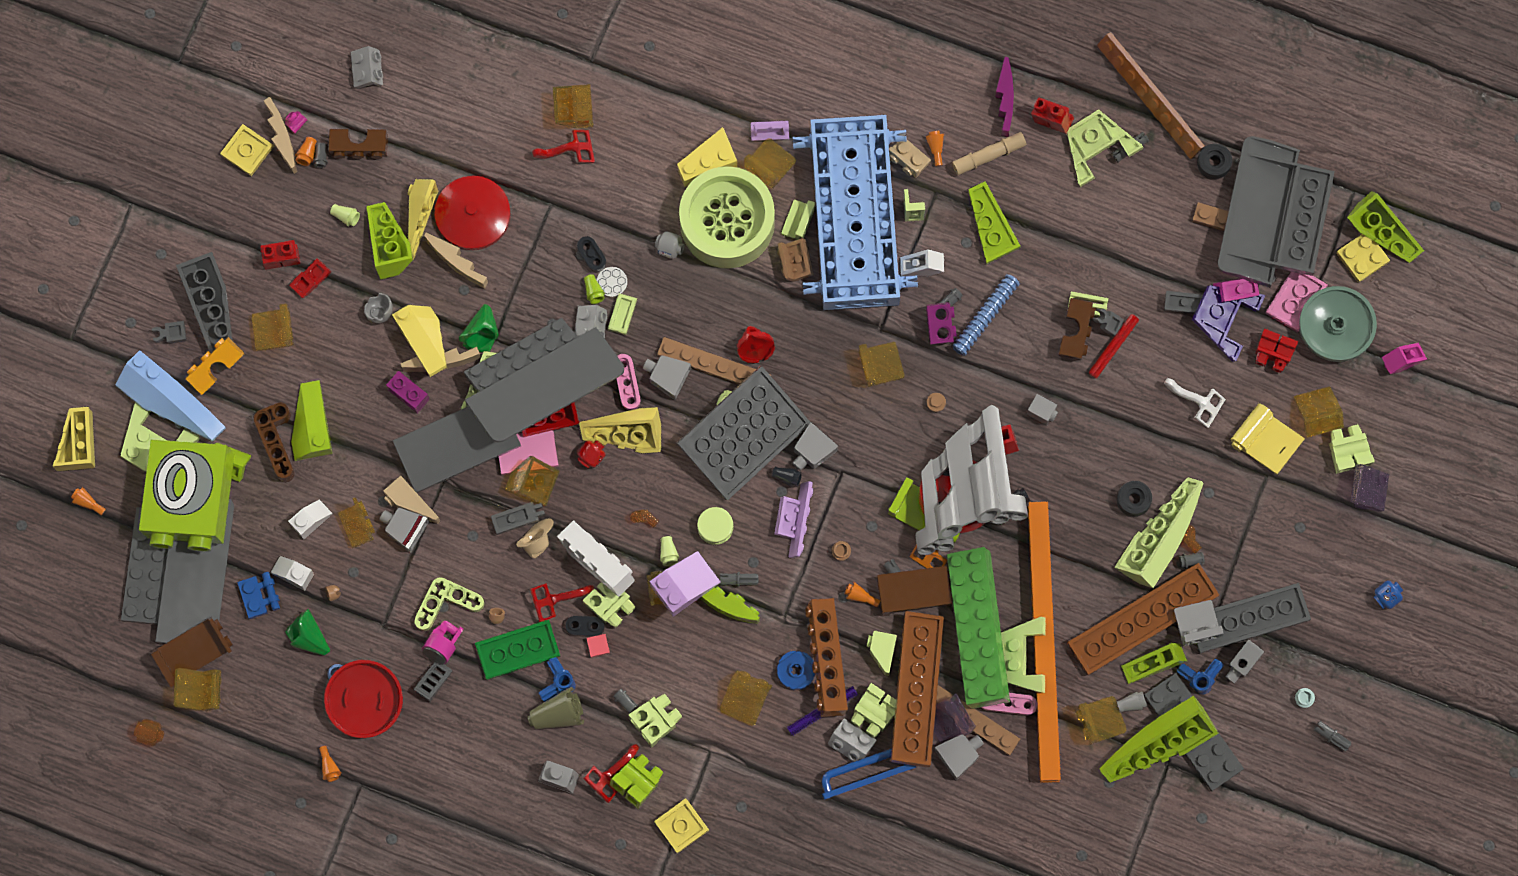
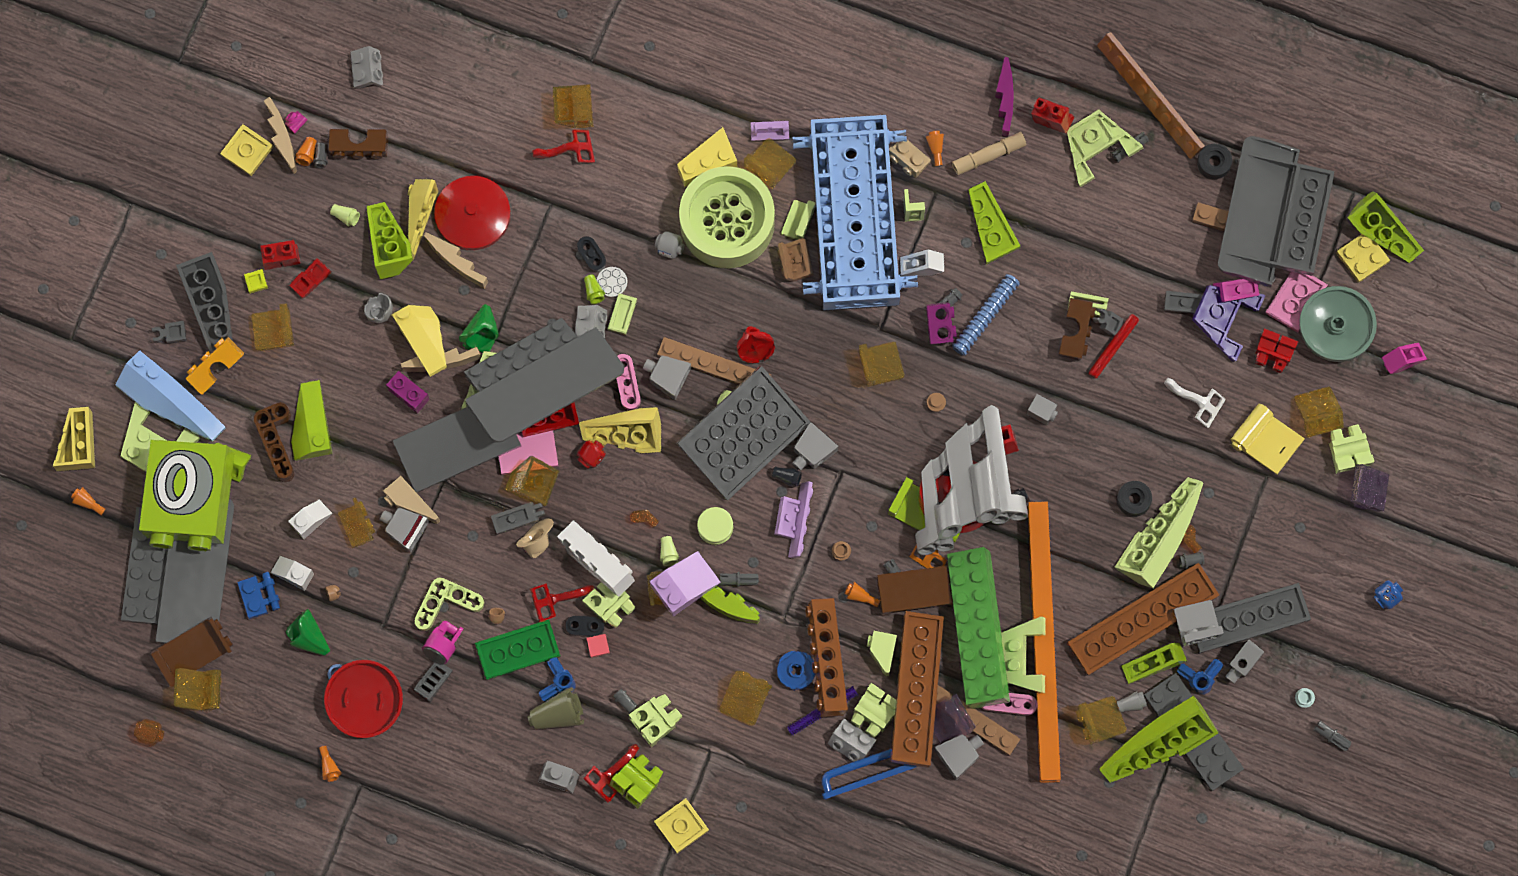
(255, 281): none -> neon yellow tile

